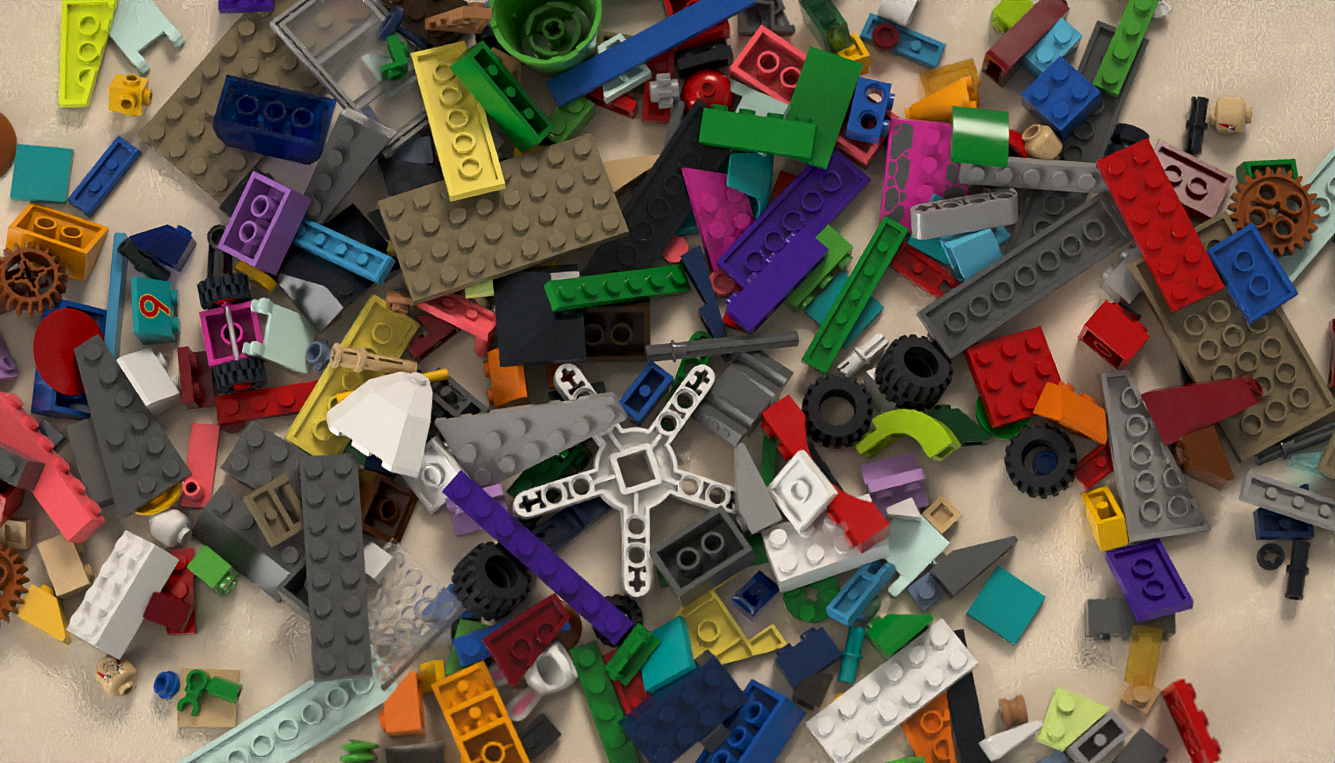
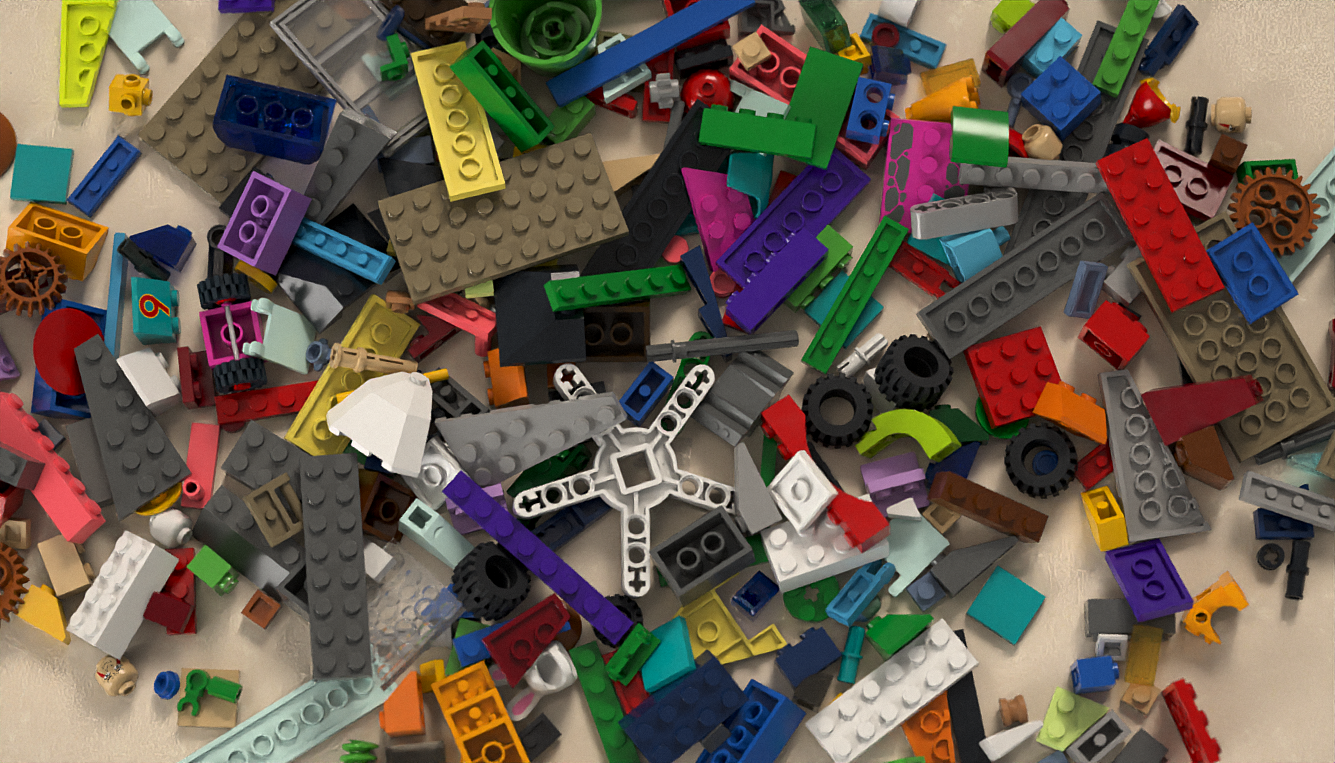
(261, 609): none -> dark orange plate
(434, 534): none -> light aqua slope
(751, 51): none -> tan plate
(889, 65): none -> clear blue slope
(957, 462): none -> clear blue slope
(987, 507): none -> reddish brown brick
(1015, 86): none -> sand blue plate
(1085, 289): none -> sand blue tile
(1094, 674): none -> blue brick
(1112, 645): none -> white slope
(1150, 106): none -> red hat
(1168, 41): none -> dark blue hinge
(1221, 593): none -> light orange tile
(1227, 154): none -> reddish brown brick

